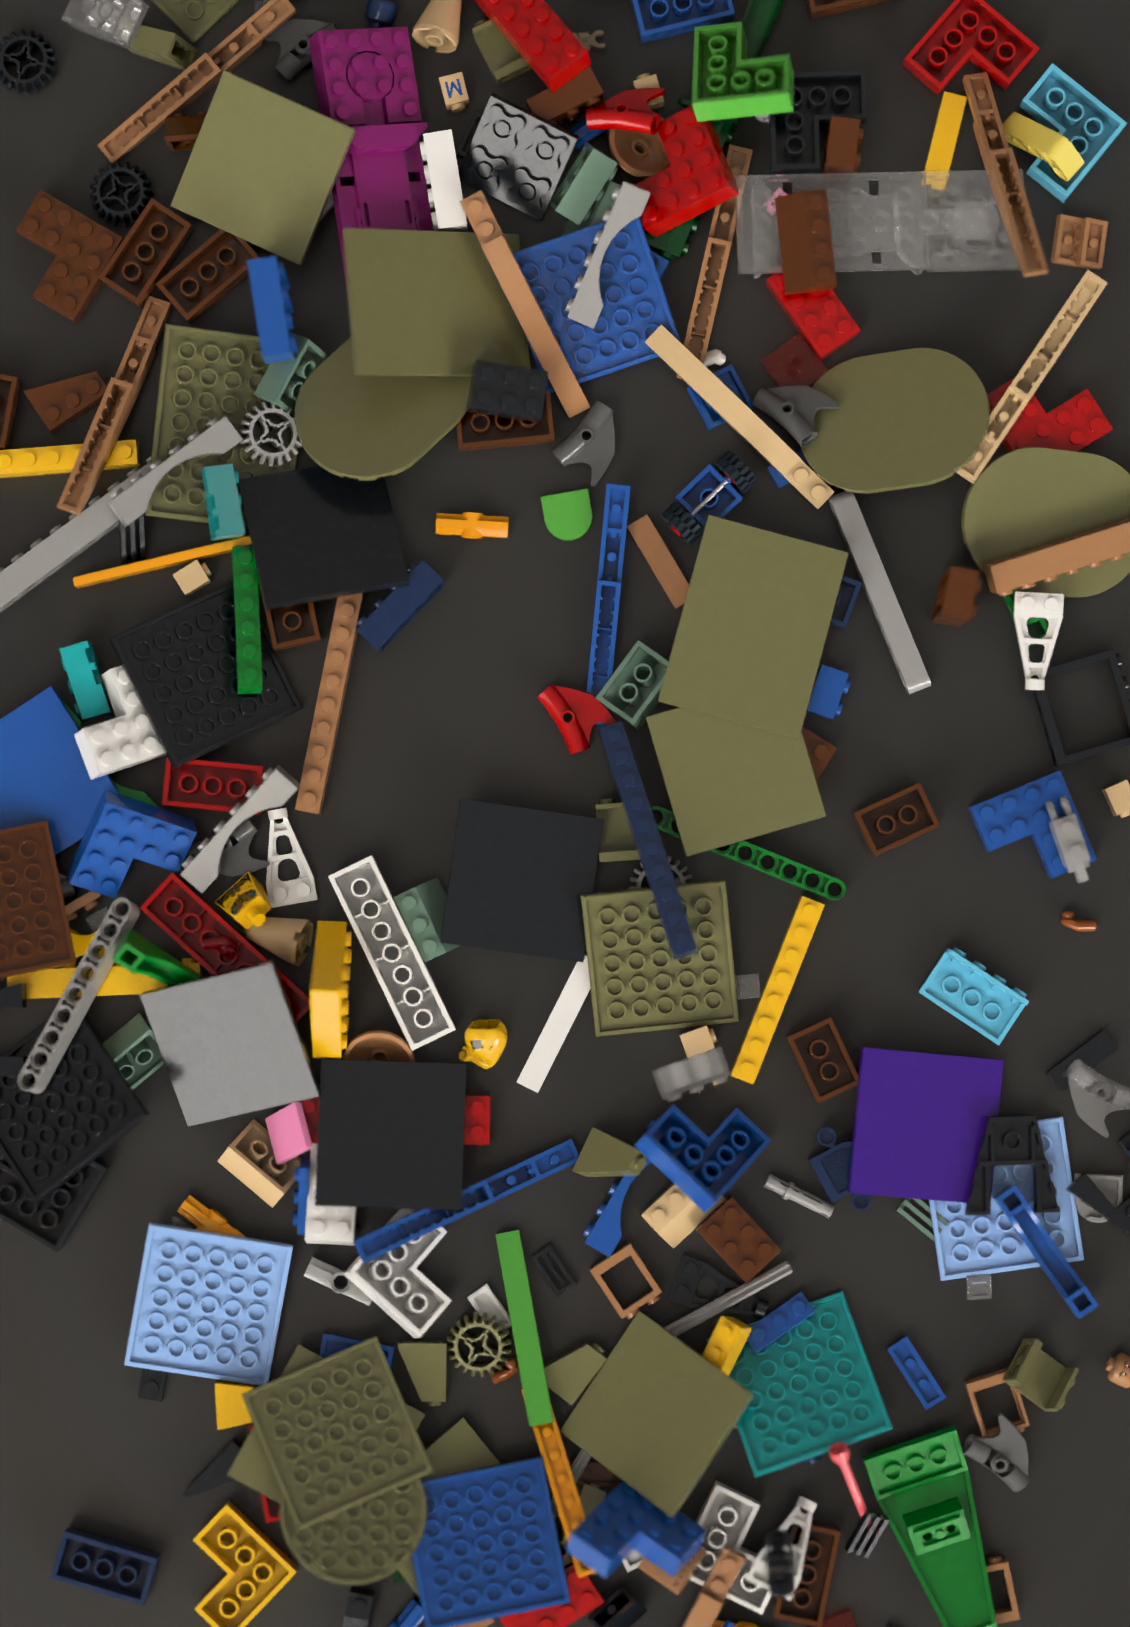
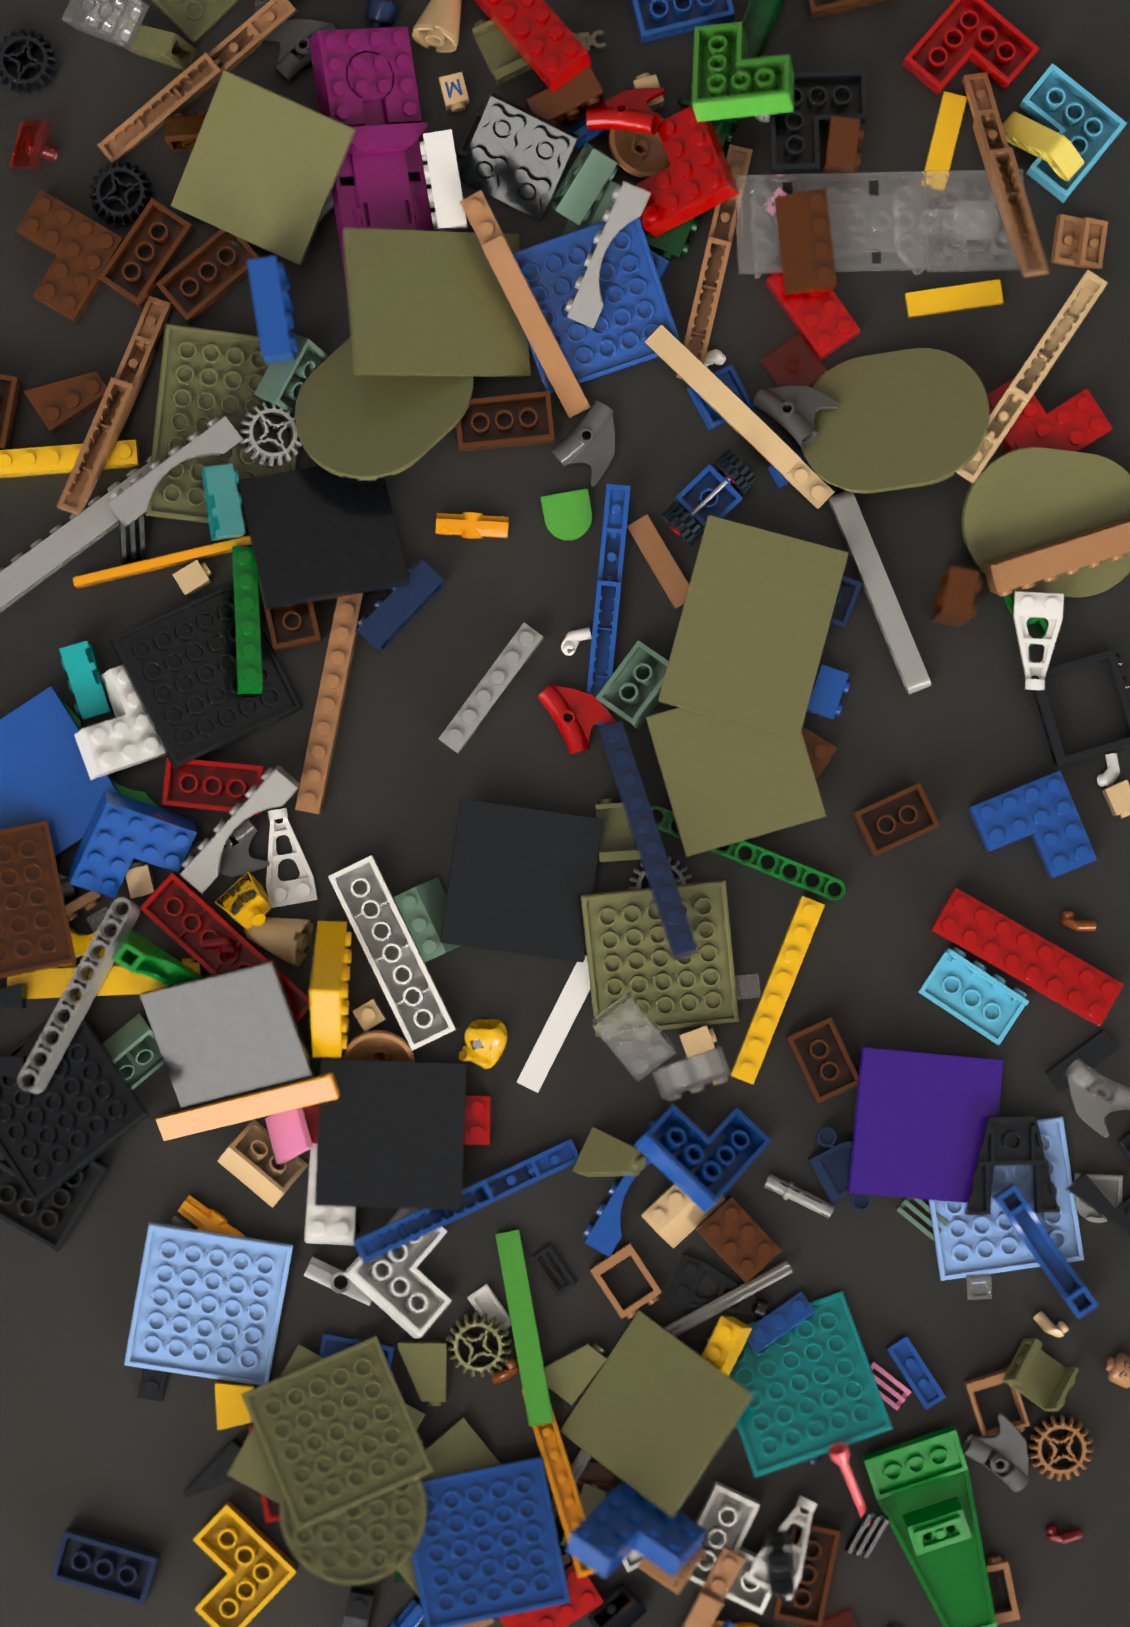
(31, 146): none -> clear red tile
(140, 880): none -> tan brick
(248, 1107): none -> tile
(301, 1194): blue plate -> none
(369, 1015): none -> tan brick
(490, 688): none -> light grey arch
(507, 391): black brick -> none
(573, 638): none -> white arm
(633, 1036): none -> clear brick
(901, 1398): none -> bright pink tile
(954, 298): none -> yellow tile
(1026, 957): none -> red brick
(1048, 1326): none -> tan arm
(1066, 1537): none -> dark red arm
(1069, 840): light grey hinge -> none
(1076, 1461): none -> medium nougat gear
(1112, 771): none -> white arm

